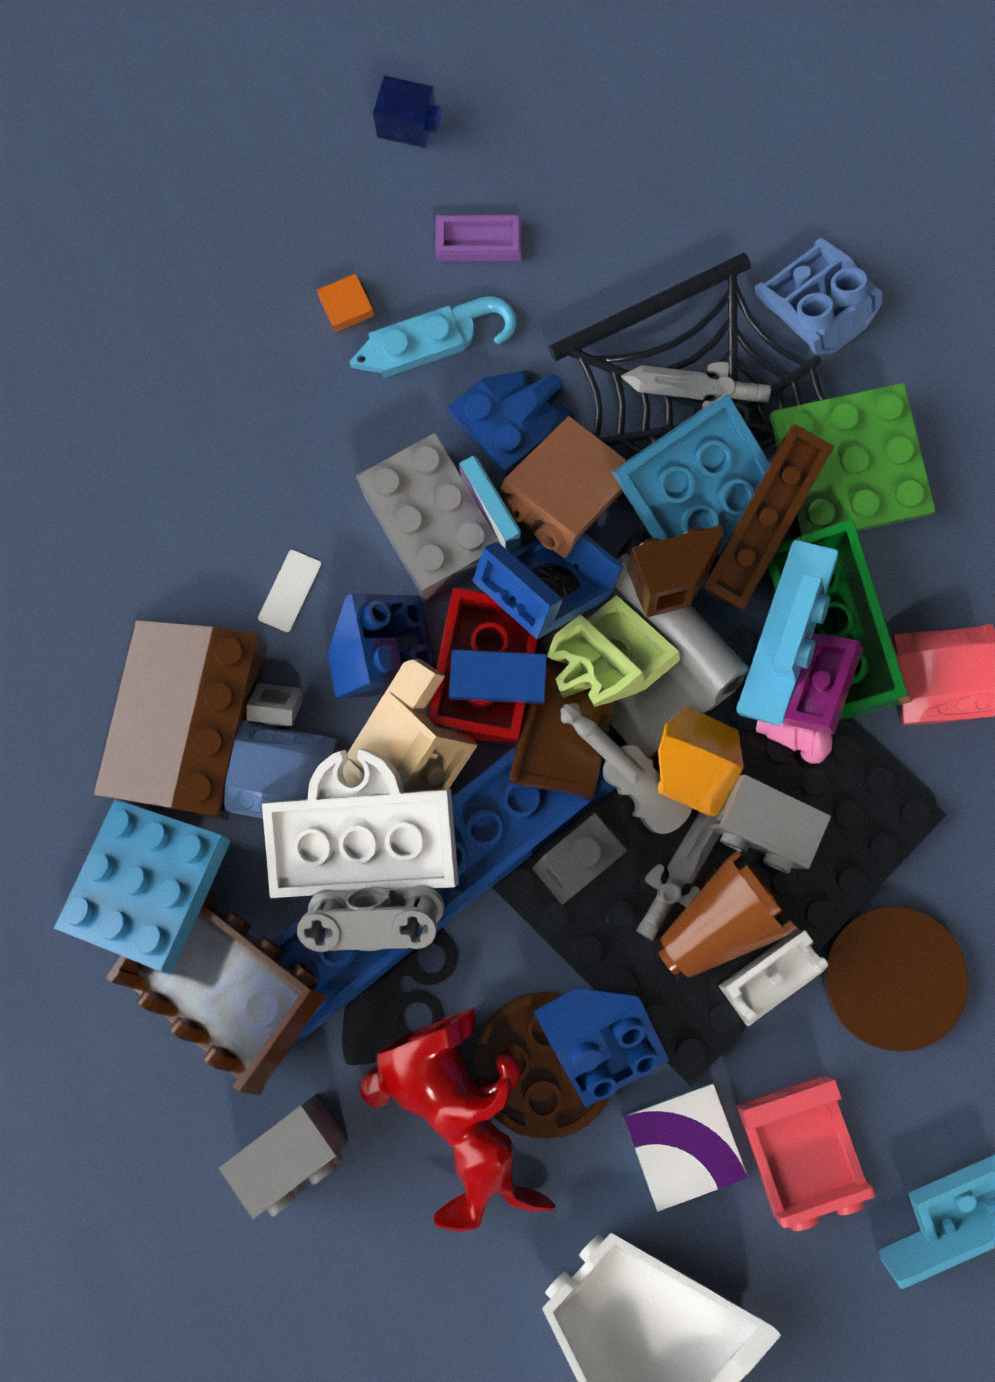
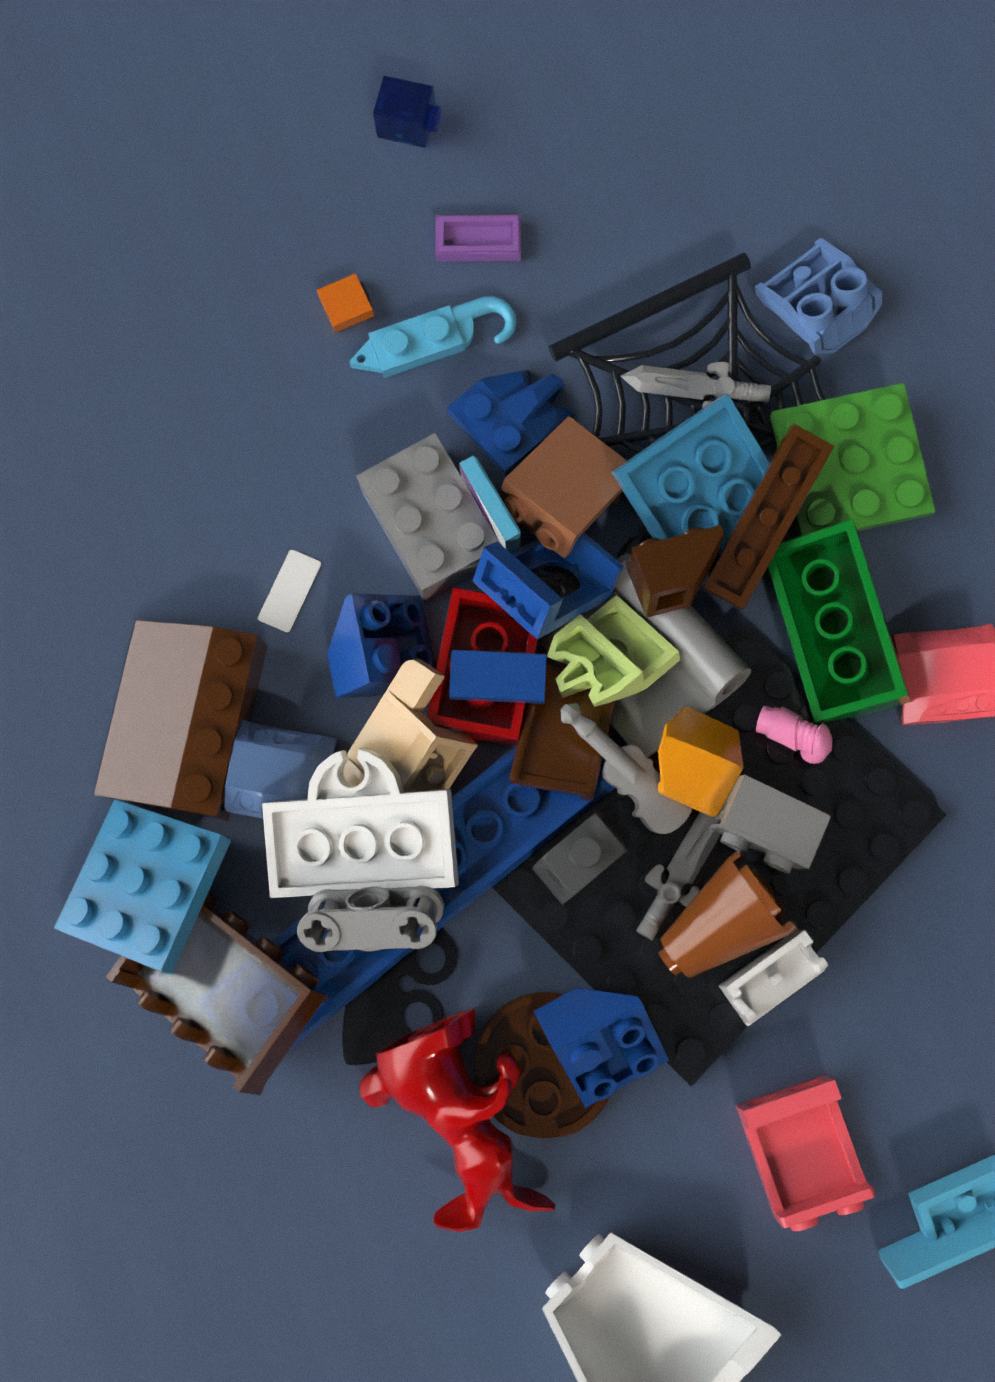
(274, 704): light grey plate -> none
(276, 1163): light grey brick -> none
(685, 1146): tile -> none
(788, 632): medium azure bracket -> none
(824, 684): magenta plate -> none
(895, 979): reddish brown tile -> none

